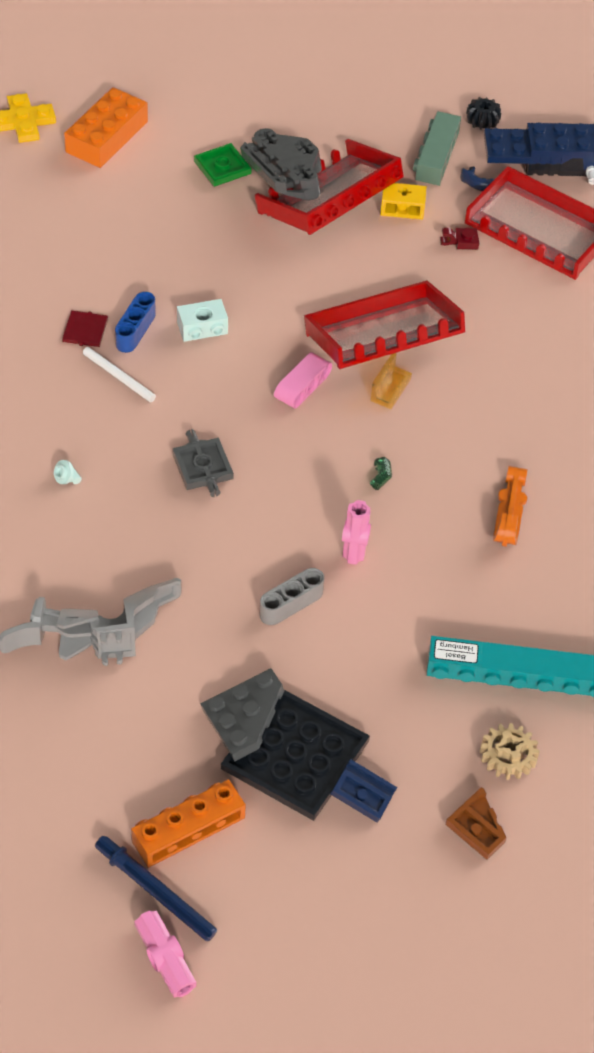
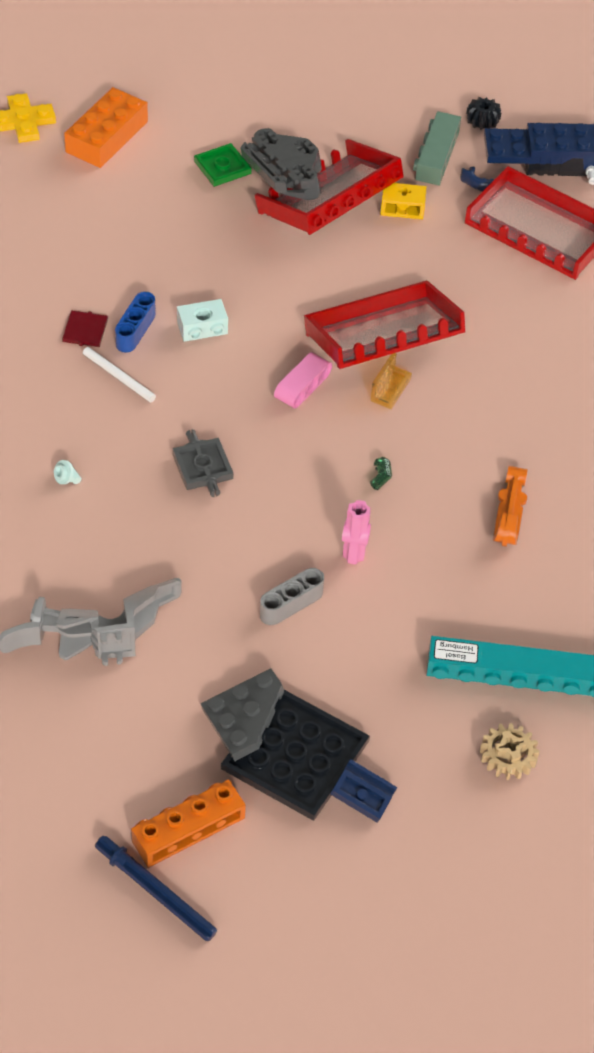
(165, 954): bright pink piece -> none
(462, 237): dark red plate -> none
(478, 825): dark orange wing -> none

